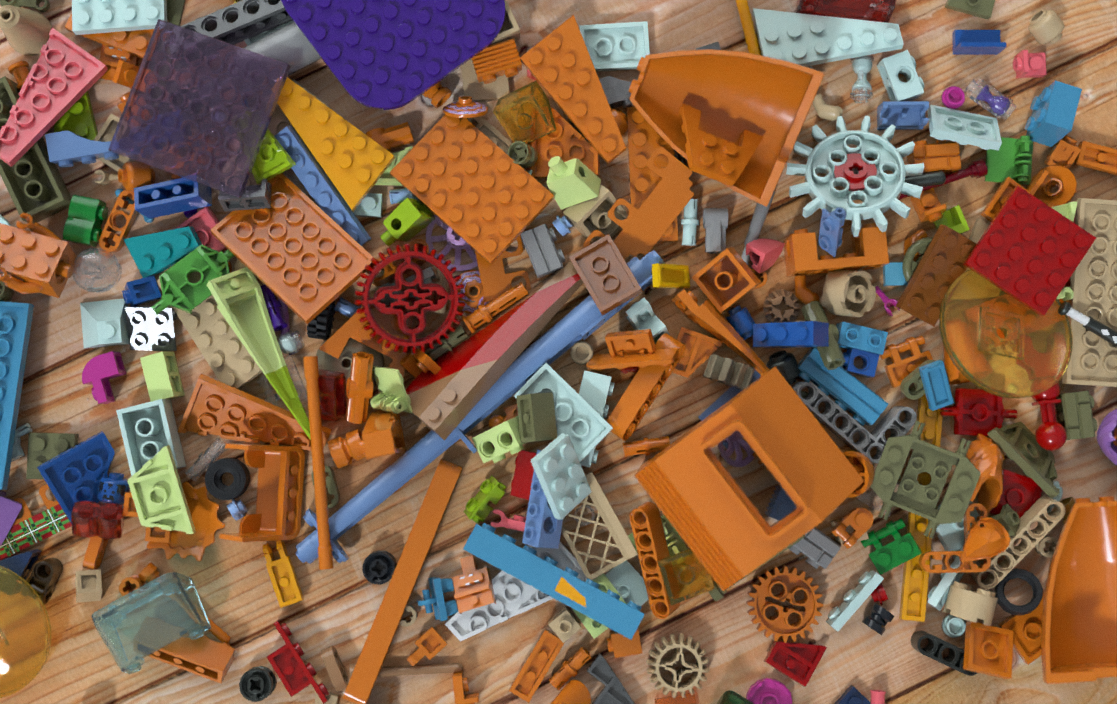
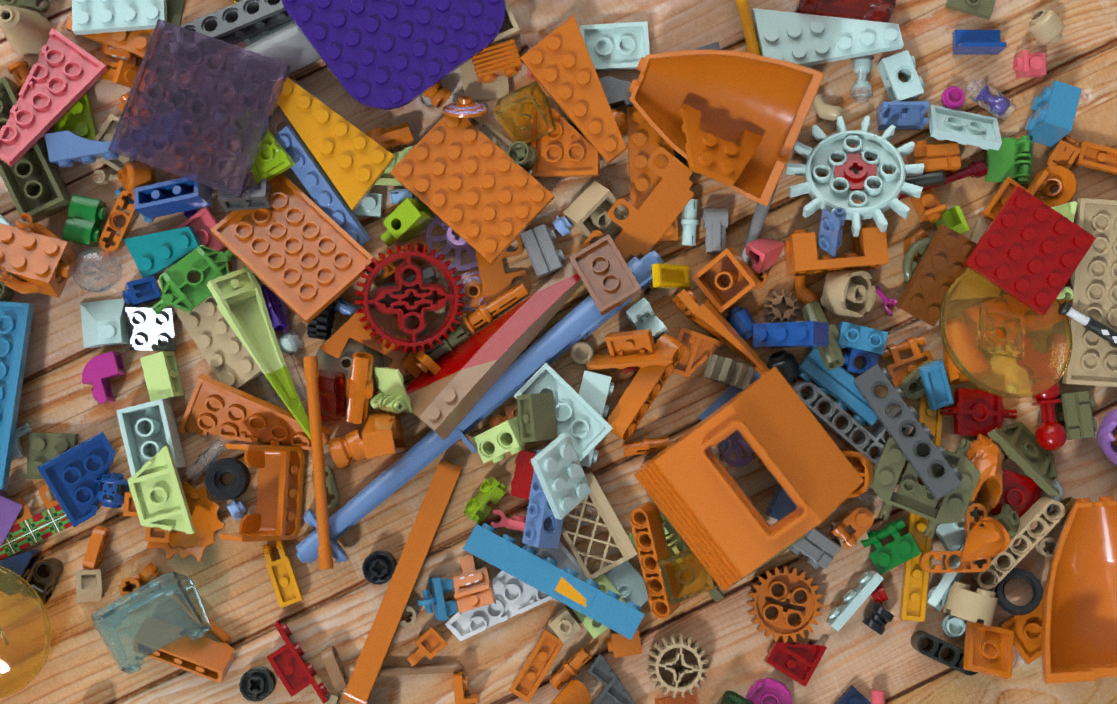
(97, 519): clear red brick -> none
(571, 182): yellowish green torso -> none
(880, 377): none -> dark grey brick
(893, 274): medium azure tile -> none

